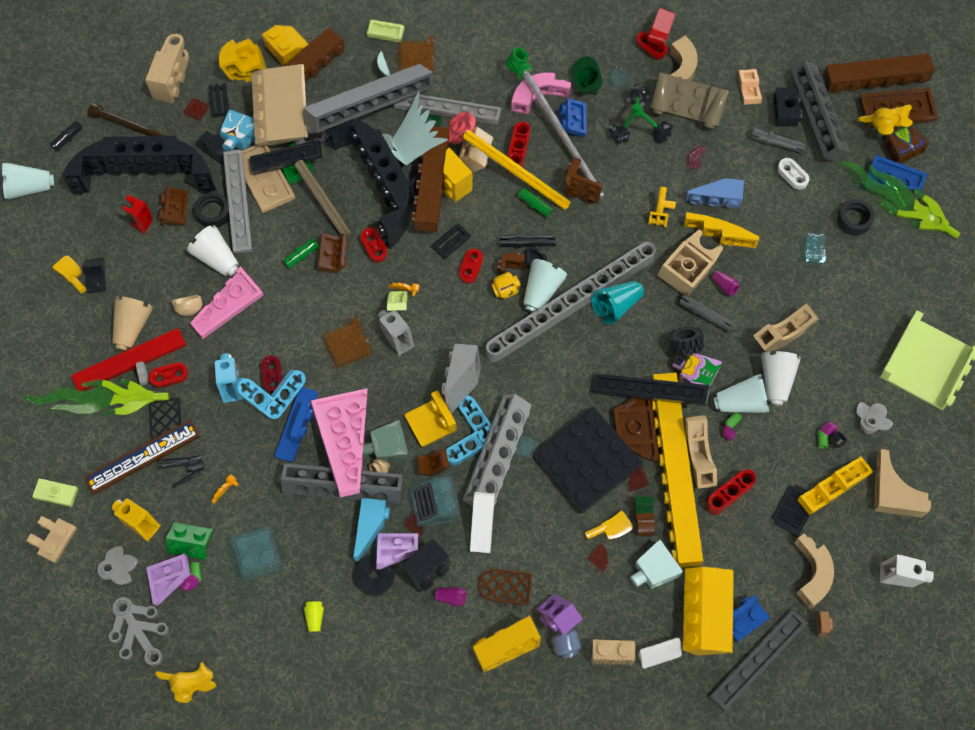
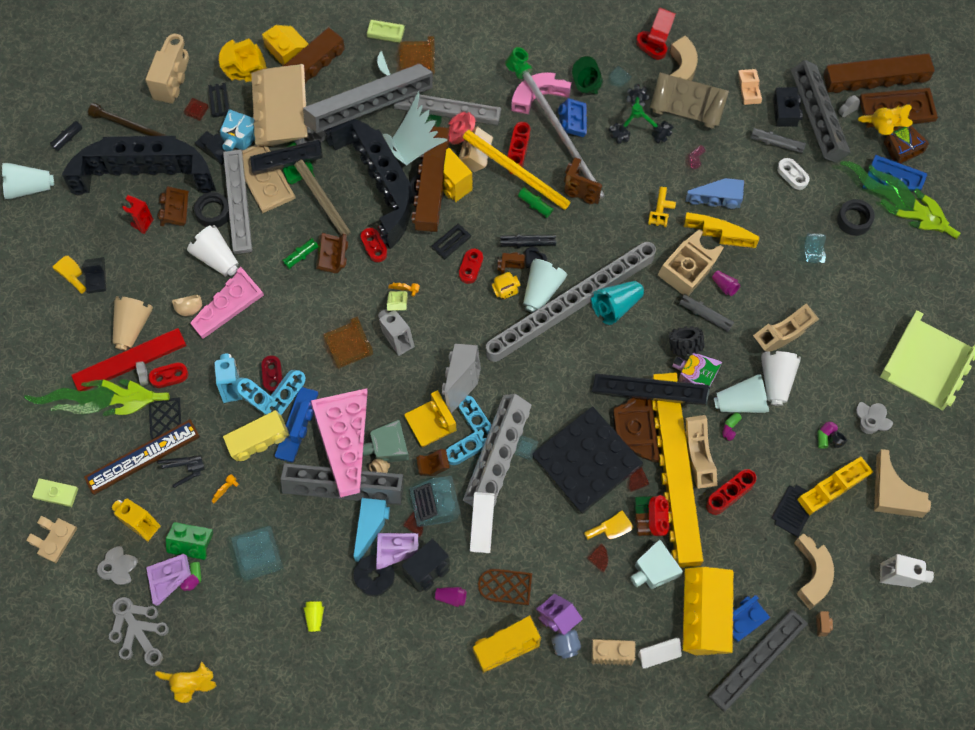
(256, 436): none -> light yellow brick
(658, 515): none -> red plate
(850, 106): none -> light grey tile

